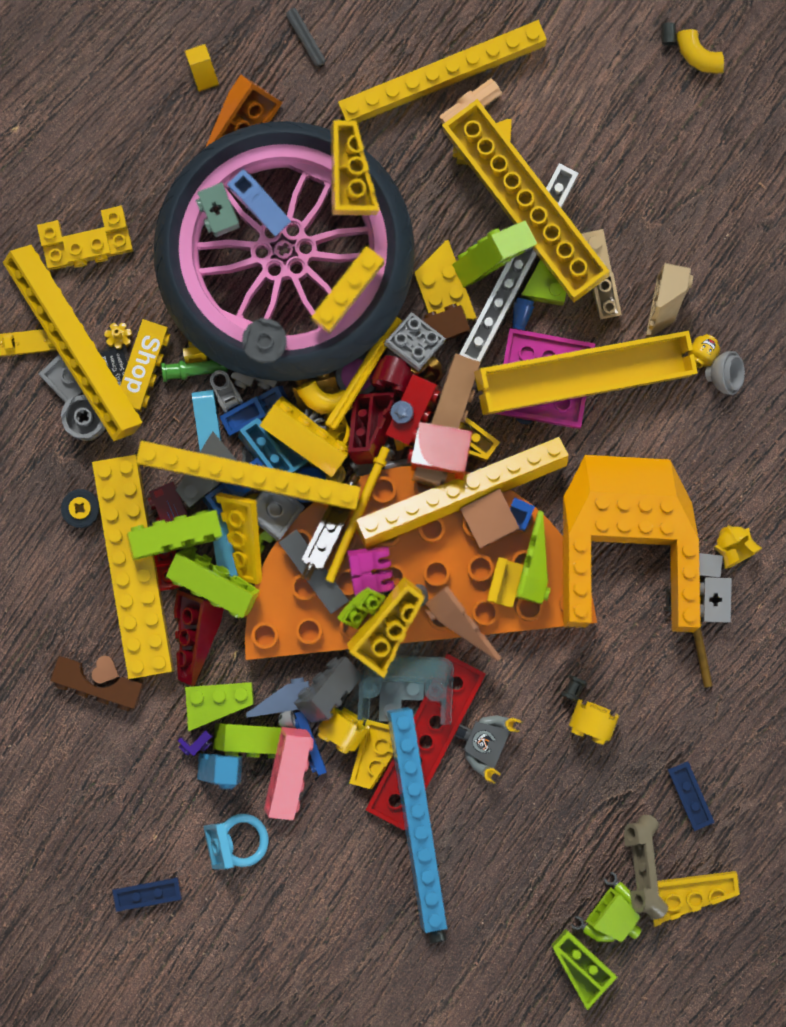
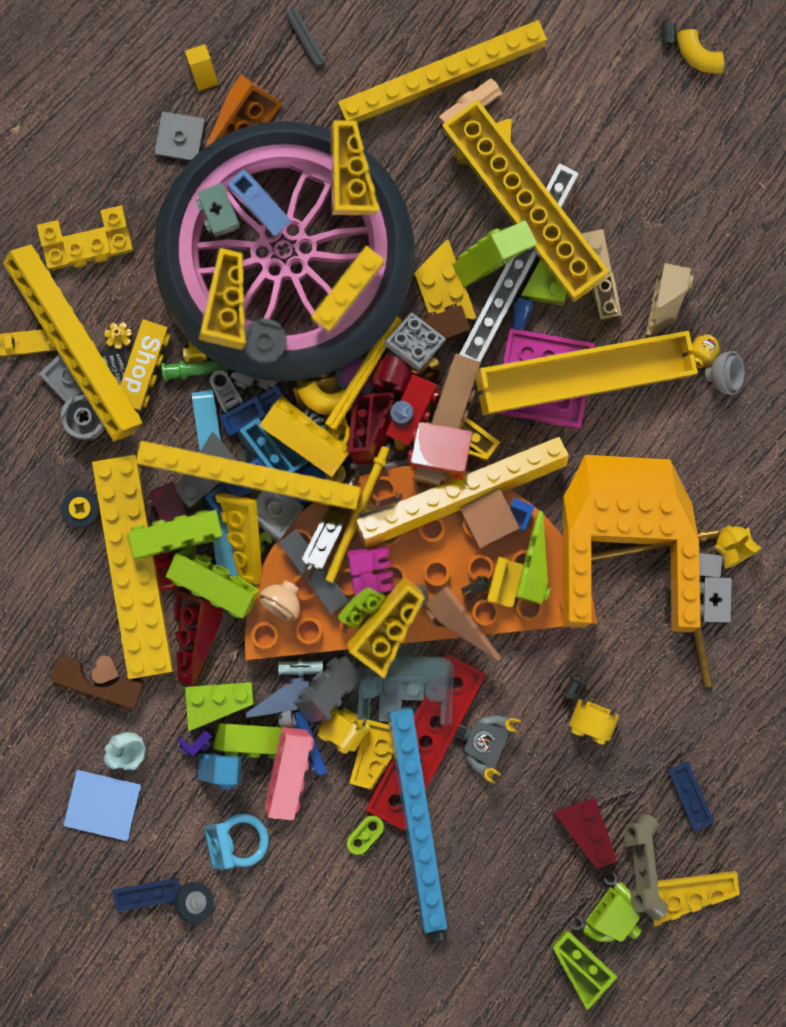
(102, 805): none -> light blue piece
(124, 751): none -> light aqua hair
(179, 136): none -> light grey plate
(193, 902): none -> black wheel
(224, 309): none -> yellow wedge
(281, 600): none -> light nougat piece
(300, 667): none -> light aqua pin
(365, 835): none -> lime plate
(380, 505): none -> clear smoke piece
(480, 585): none -> pearl dark grey pin
(588, 830): none -> dark red wedge
(636, 548): none -> pearl gold bar

